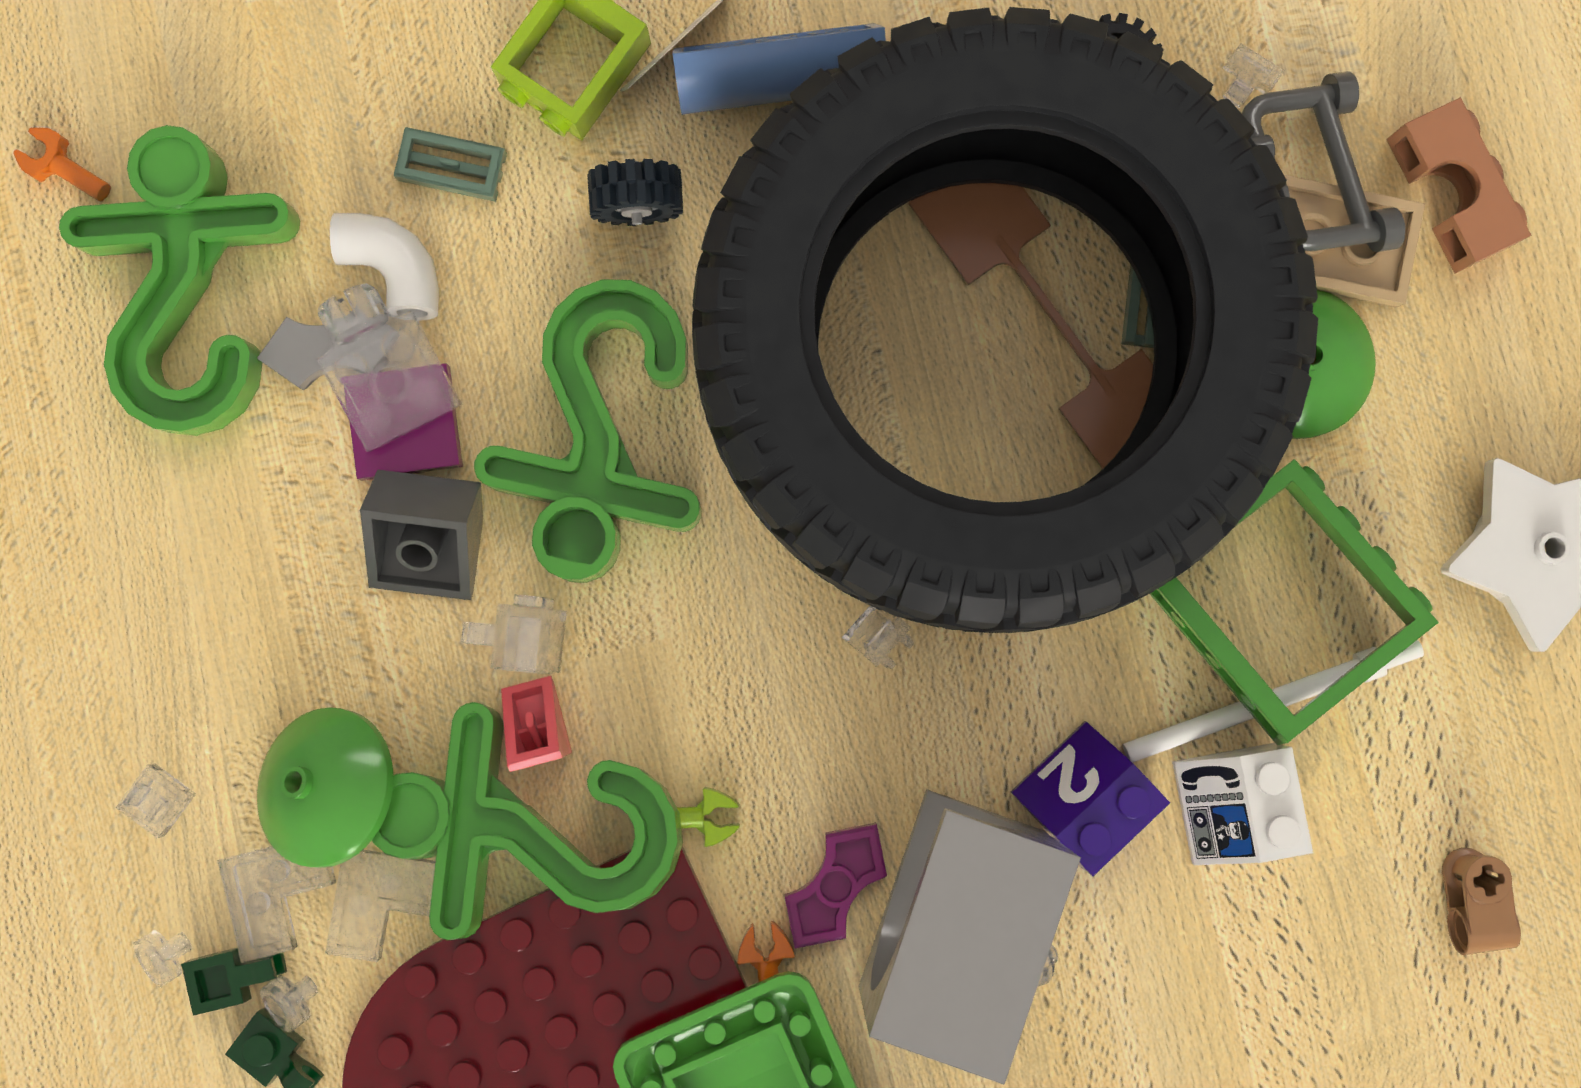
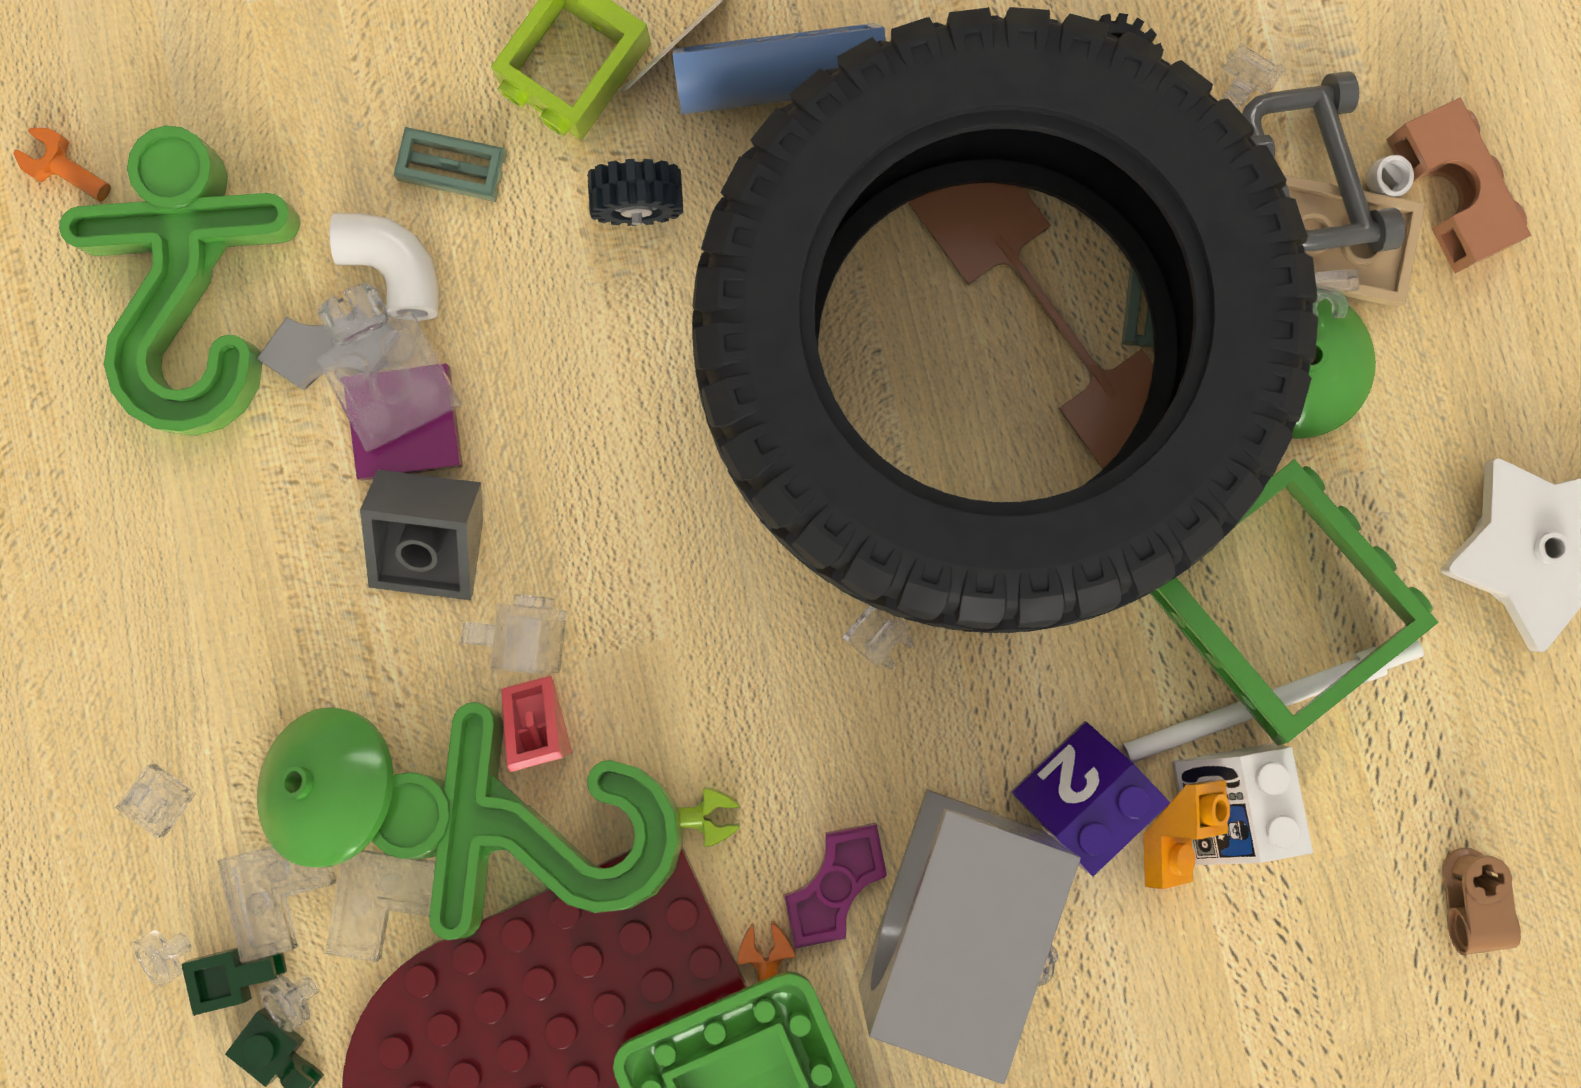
(596, 479): bright green piece -> none
(1196, 814): none -> light orange slope
(1329, 286): none -> clear tile
(1394, 171): none -> white hinge

